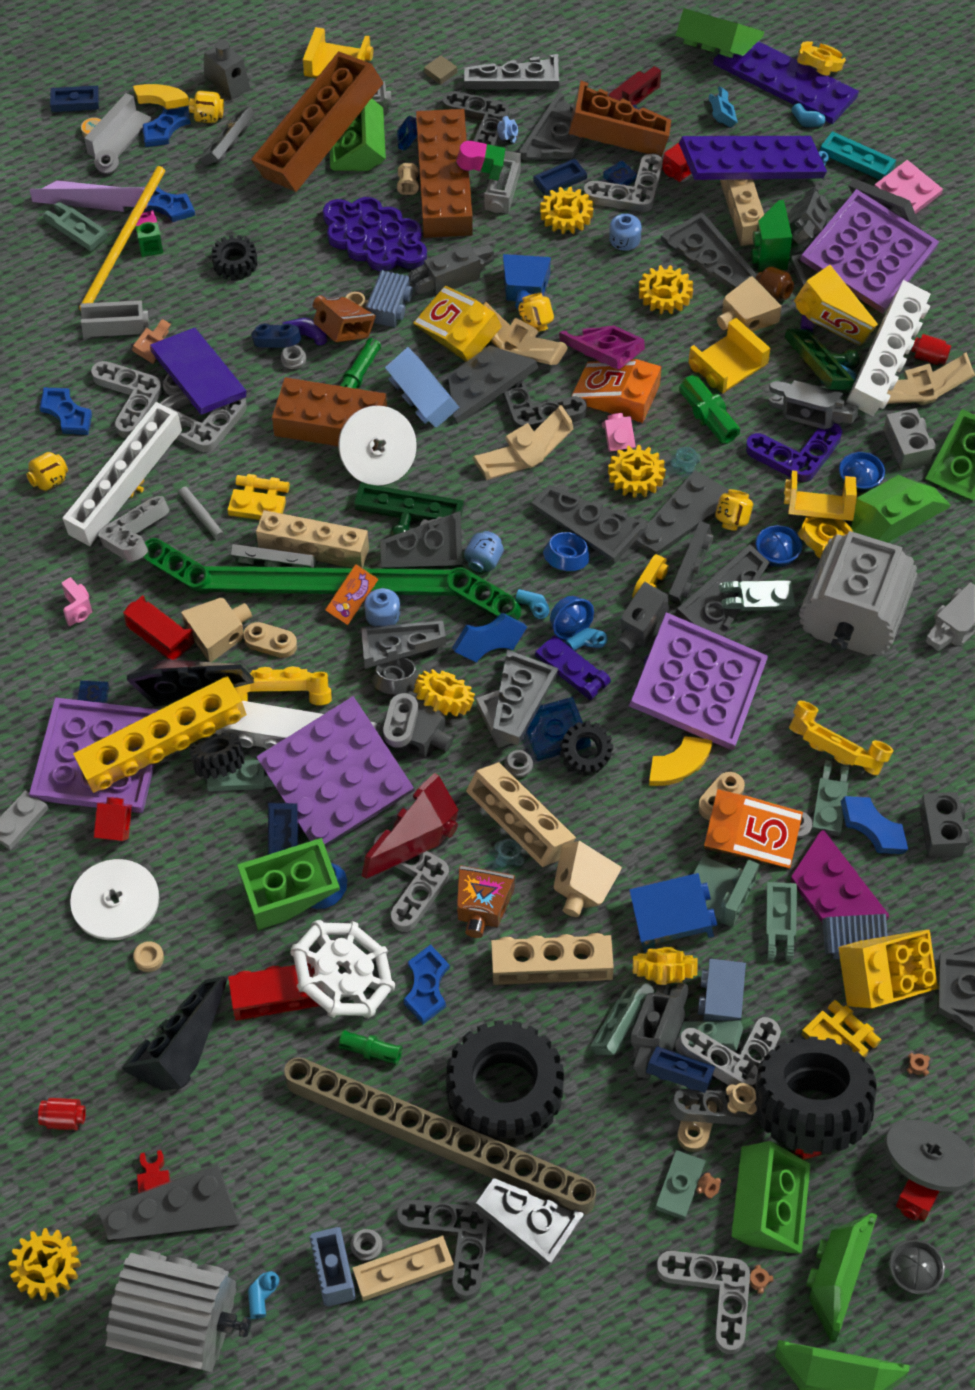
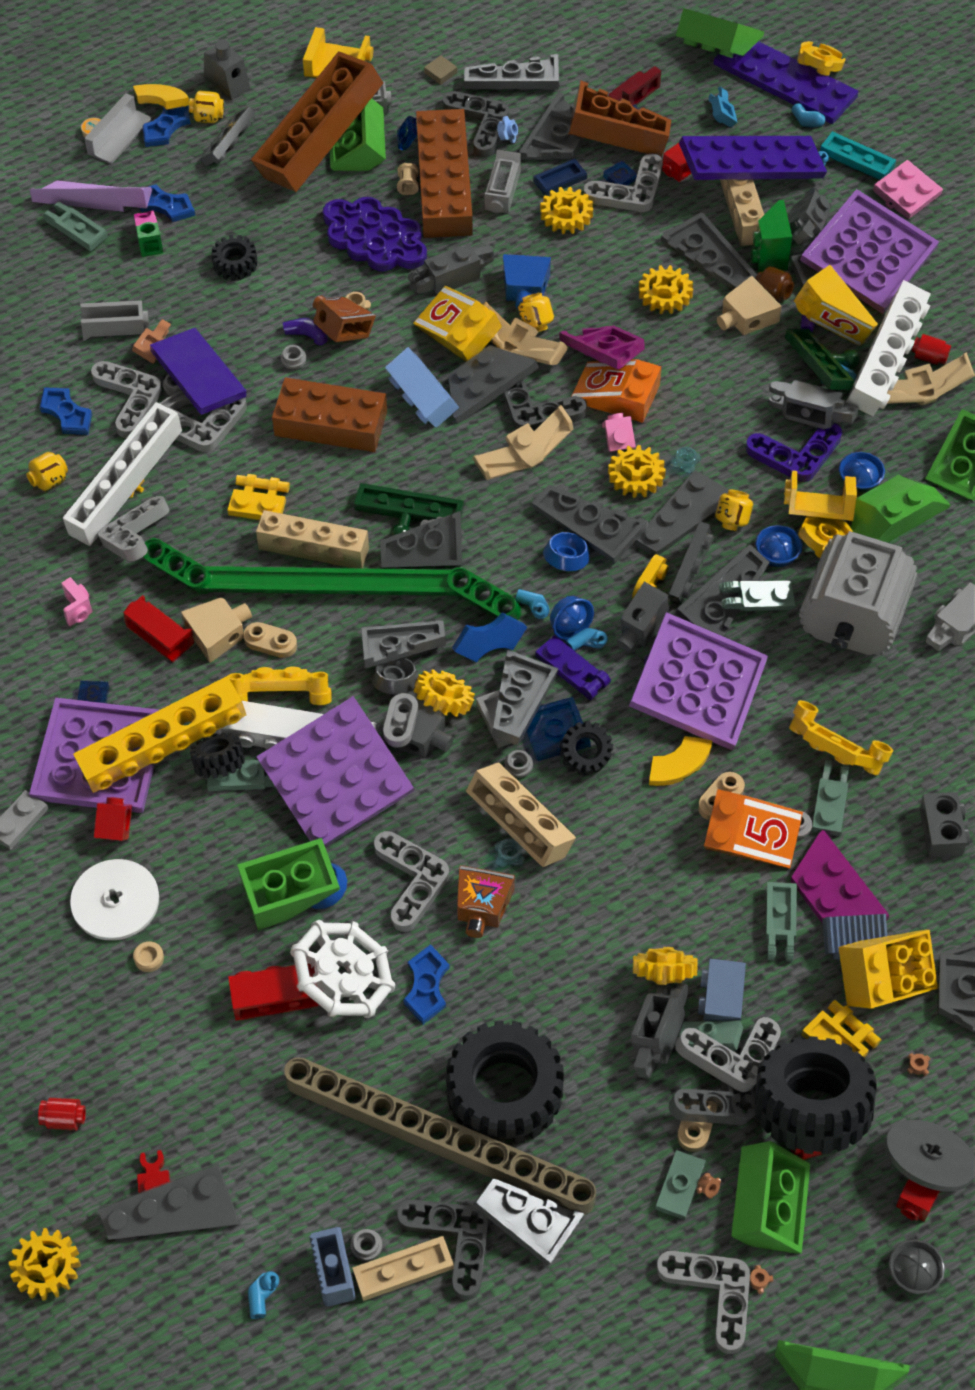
(74, 98): dark blue plate -> none
(109, 167): light grey plate -> none
(124, 236): yellow piece -> none
(173, 1310): light grey piece -> none
(175, 679): black wedge -> none
(177, 1050): black wedge -> none
(201, 513): light grey piece -> none
(272, 558): light grey plate -> none
(276, 335): dark blue plate -> none
(282, 826): dark blue plate -> none
(351, 594): orange tile -> none
(353, 377): green pin -> none
(357, 442): white piece -> none
(370, 1047): green pin -> none
(382, 607): medium blue head -> none
(389, 298): sand blue brick -> none
(416, 830): dark red wedge -> none
(481, 158): leg -> none
(483, 551): medium blue head -> none
(564, 969): tan brick -> none
(583, 877): tan torso -> none
(620, 1019): sand green hinge -> none
(625, 232): medium blue head -> none
(672, 910): blue panel -> none
(680, 1069): dark blue plate -> none
(709, 409): green piece -> none
(727, 887): sand green bracket -> none
(730, 358): yellow panel -> none
(742, 1091): tan plate -> none
(838, 1271): bright green wedge -> none
(863, 816): blue tile -> none
(894, 203): dark grey wing -> none
(909, 438): light grey brick -> none

